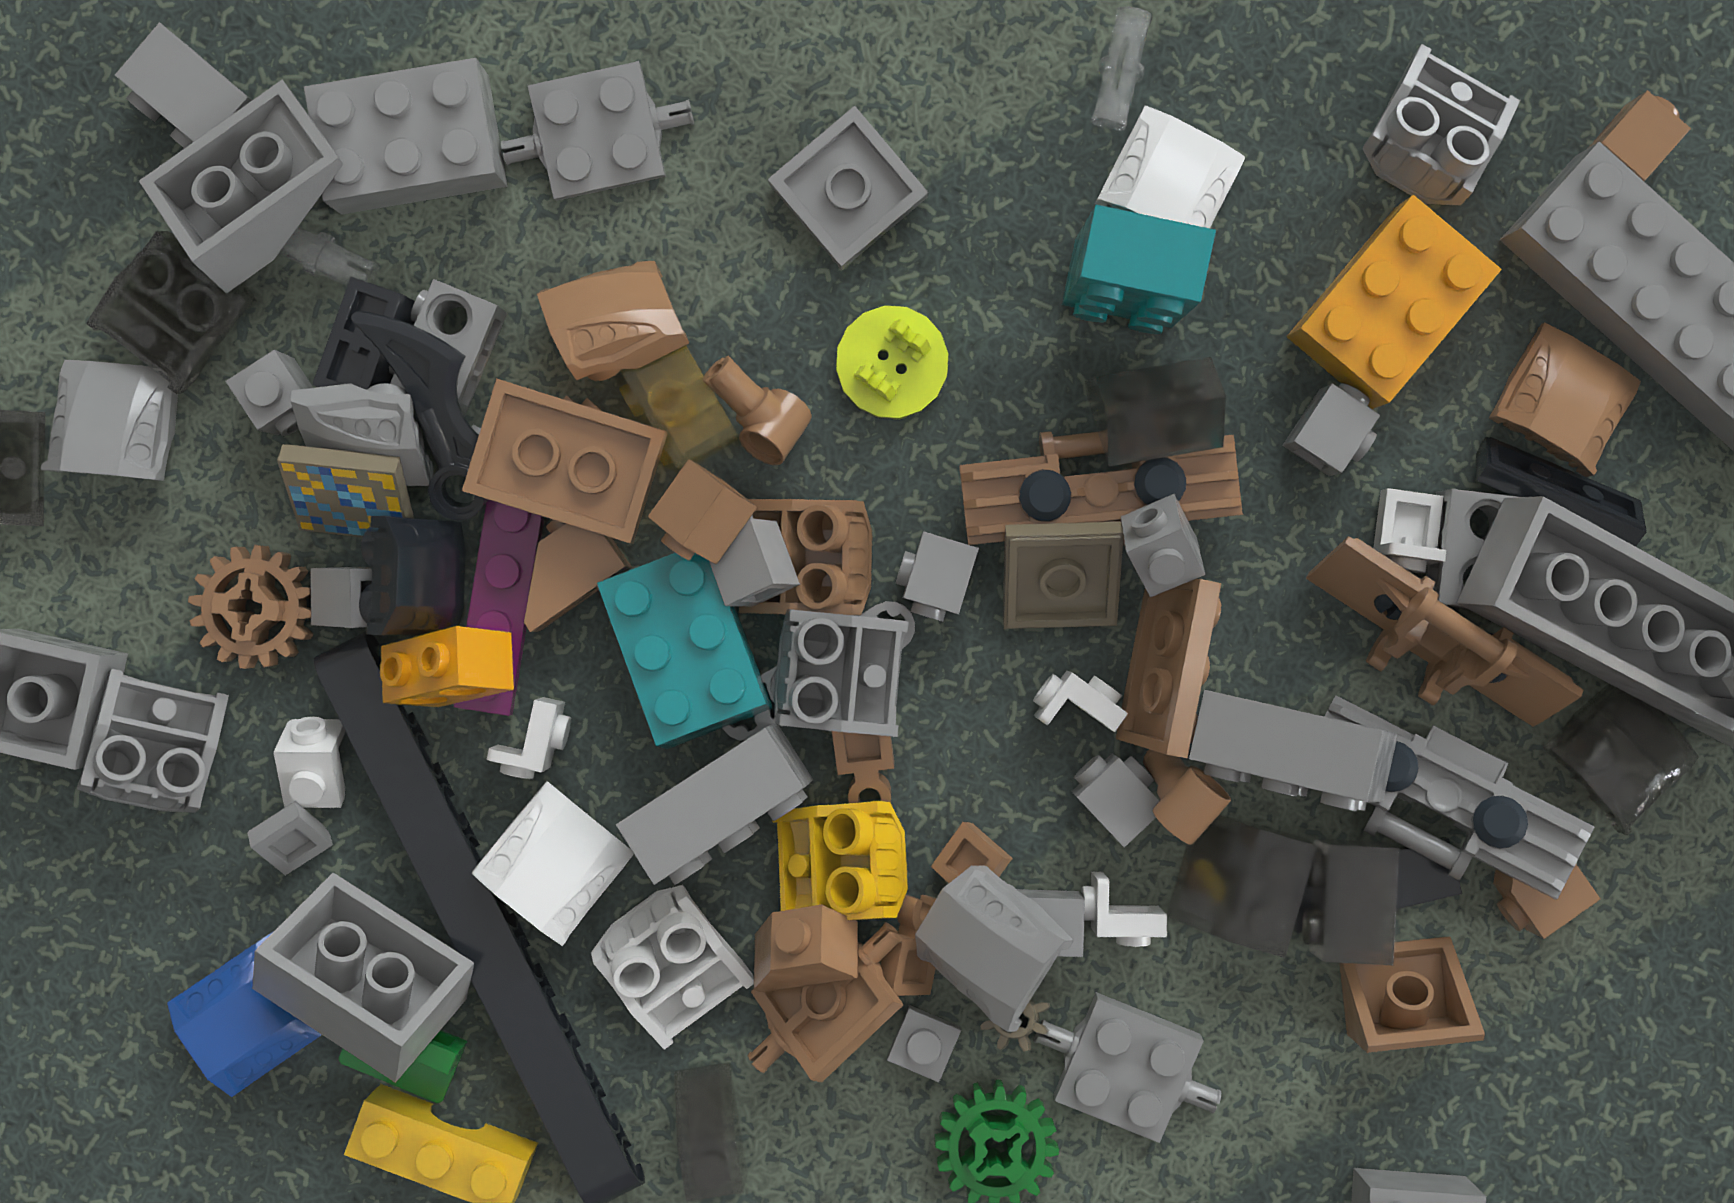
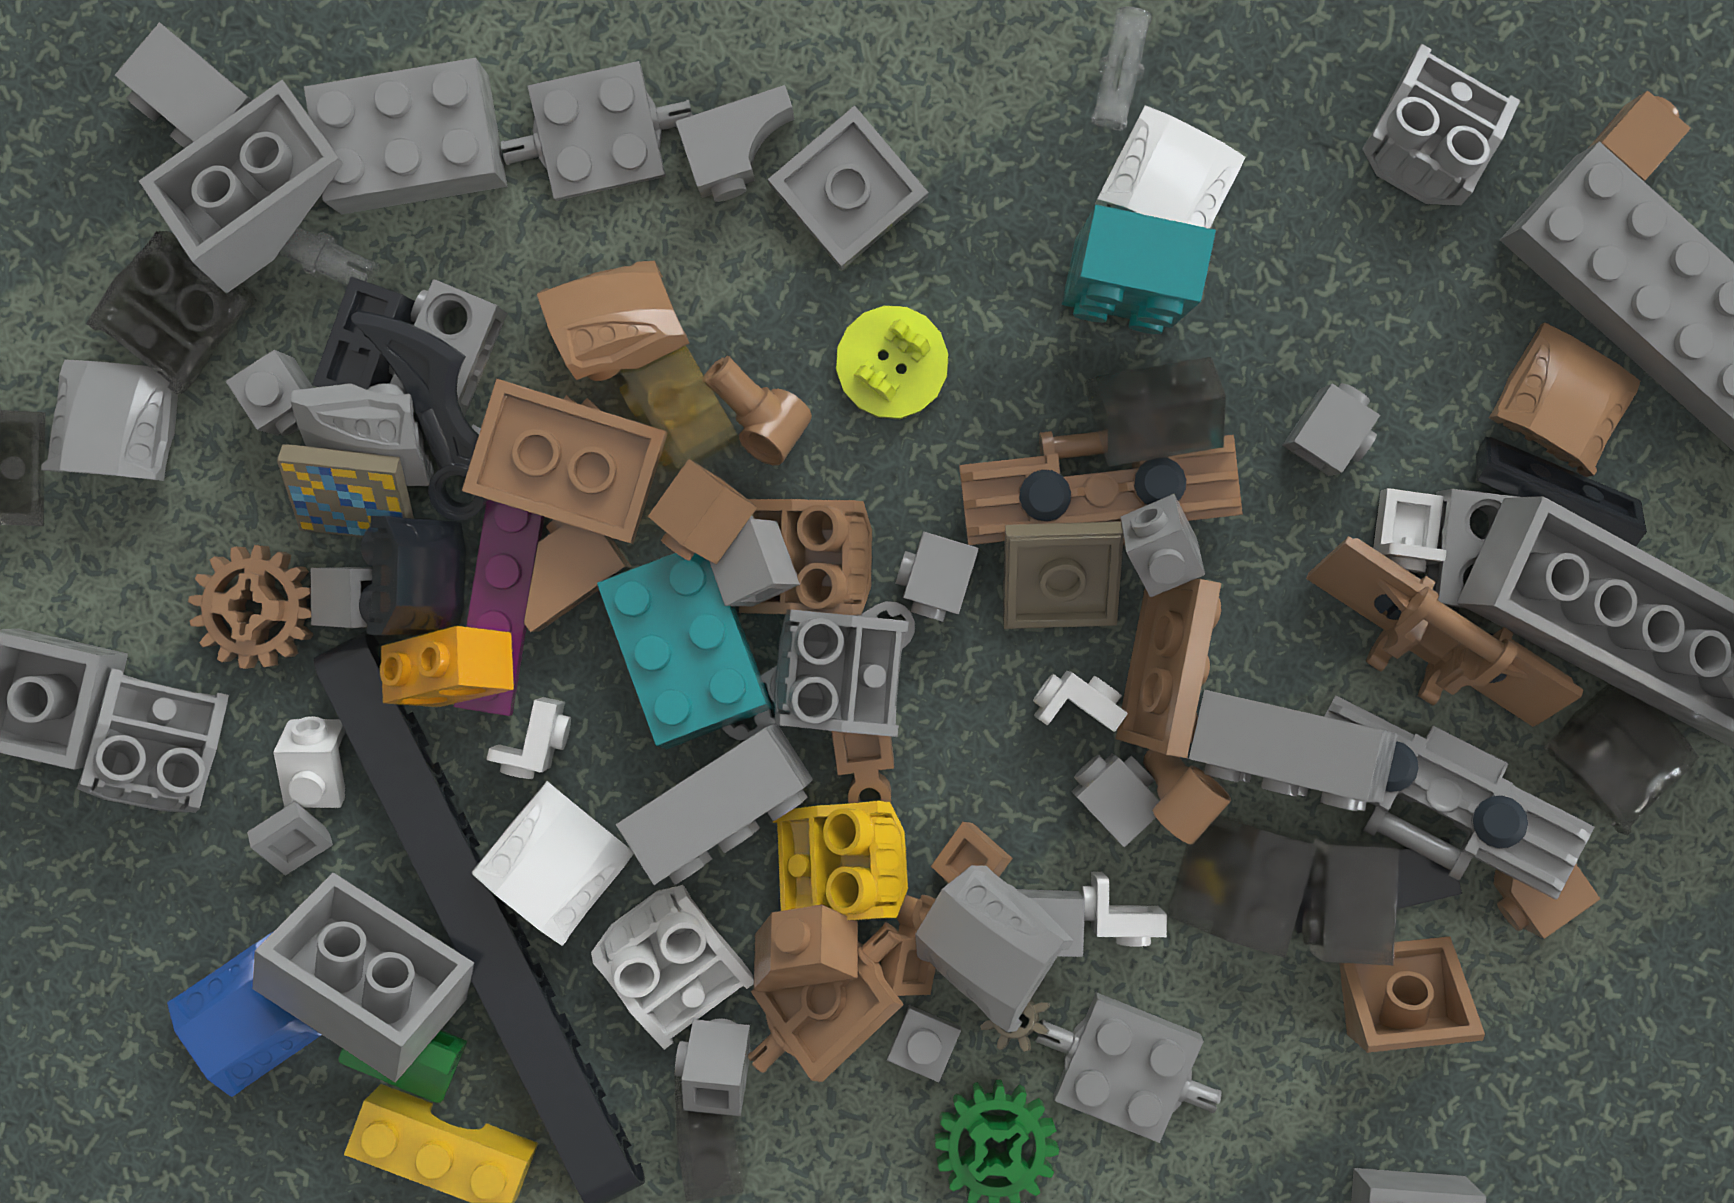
(714, 1066): none -> light grey brick
(726, 139): none -> light grey arch
(1394, 302): light orange brick -> none

